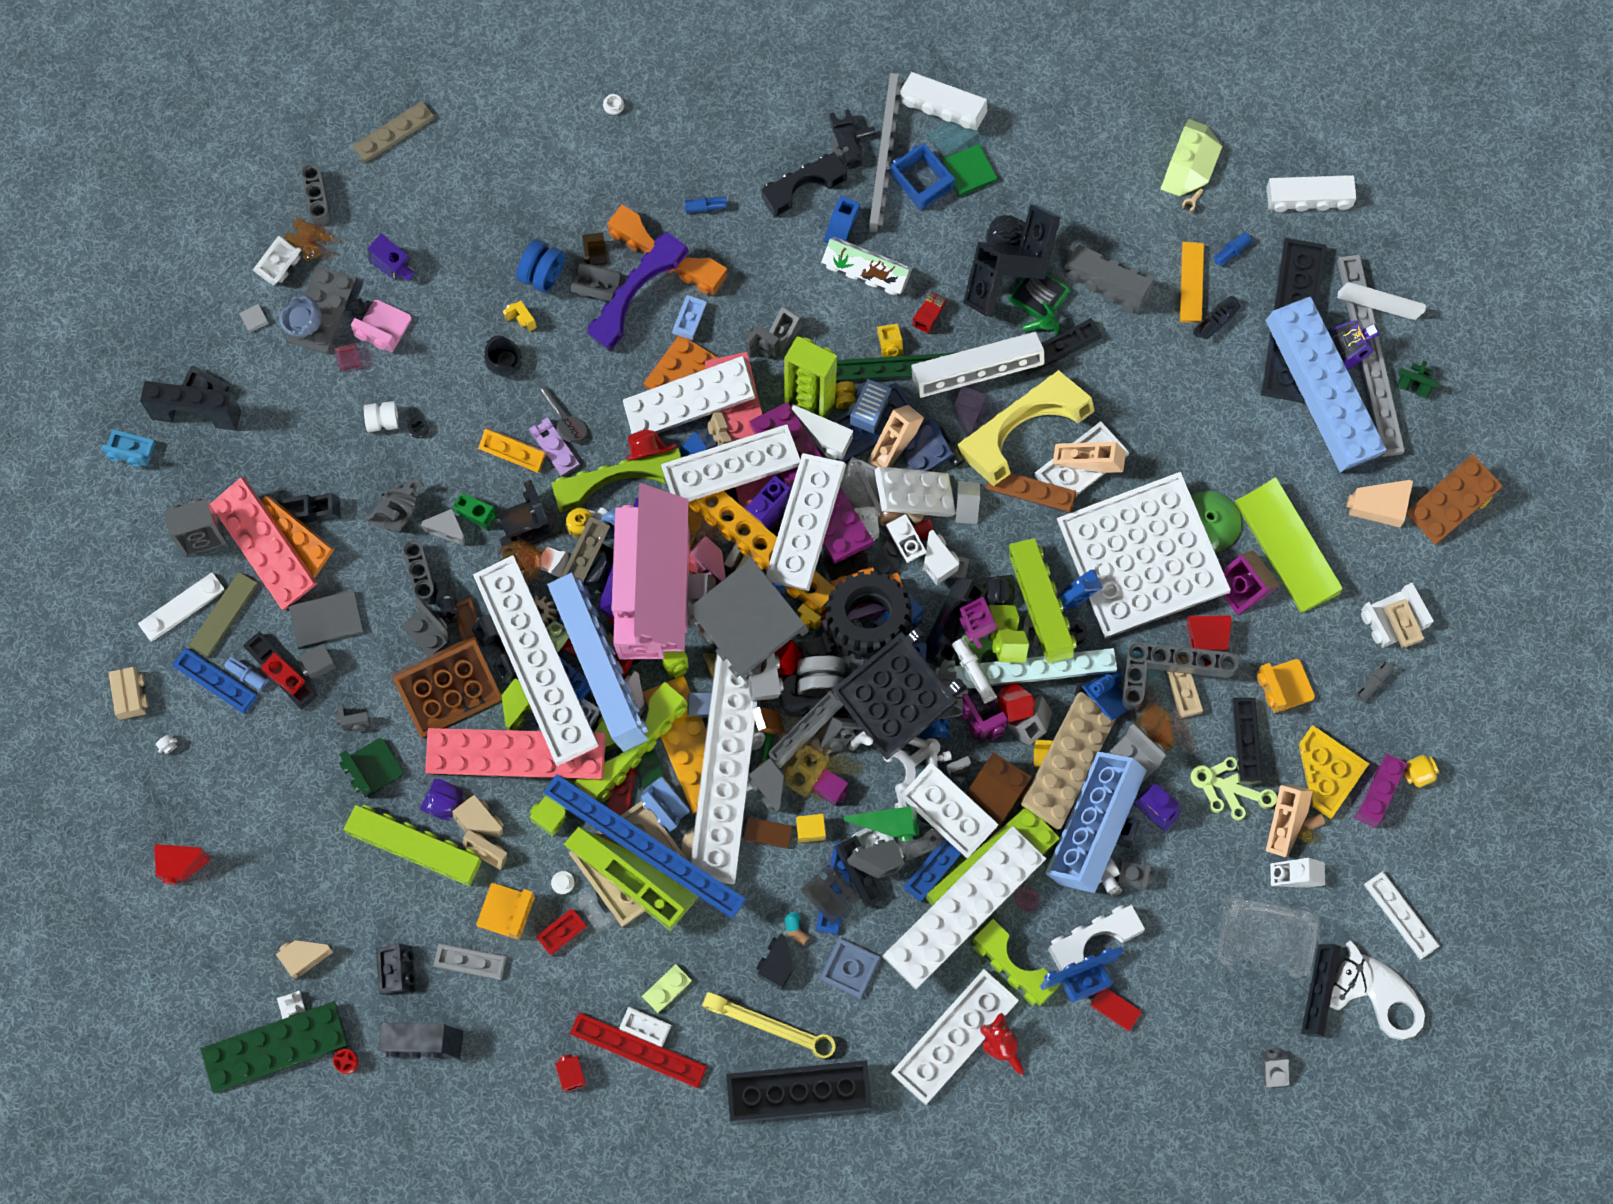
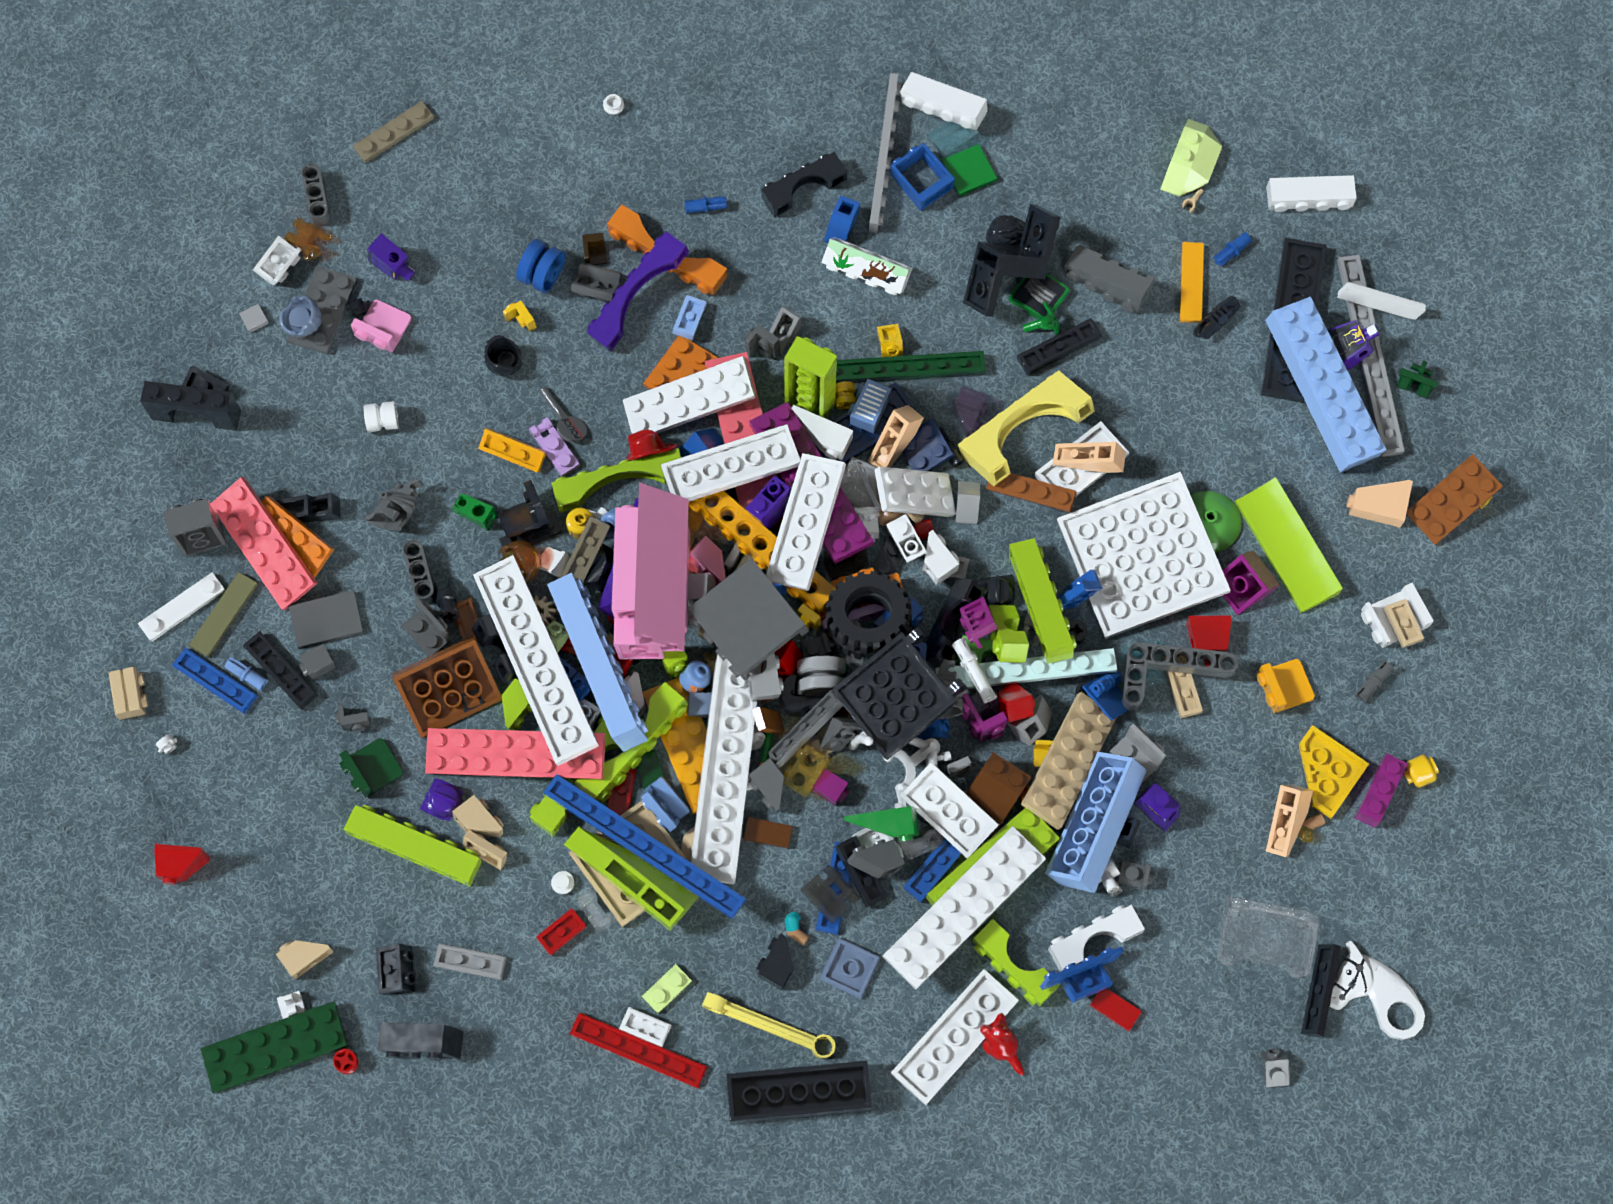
(129, 447): dark azure bracket -> none
(282, 674): red leg -> none
(347, 357): clear pink plate -> none
(414, 423): black bush -> none
(445, 527): light grey slope -> none
(505, 911): light orange bracket -> none
(570, 1073): red brick -> none
(695, 677): none -> medium blue head
(718, 429): tan plate -> none
(810, 828): yellow panel -> none
(846, 140): black piece -> none
(929, 312): red leg -> none
(977, 364): white brick -> none
(1027, 899): clear pink plate -> none
(1157, 725): clear orange slope -> none
(1228, 787): yellowish green plant -> none
(1247, 741): black plate -> none
(1298, 873): white slope -> none
(1401, 915): white tile -> none

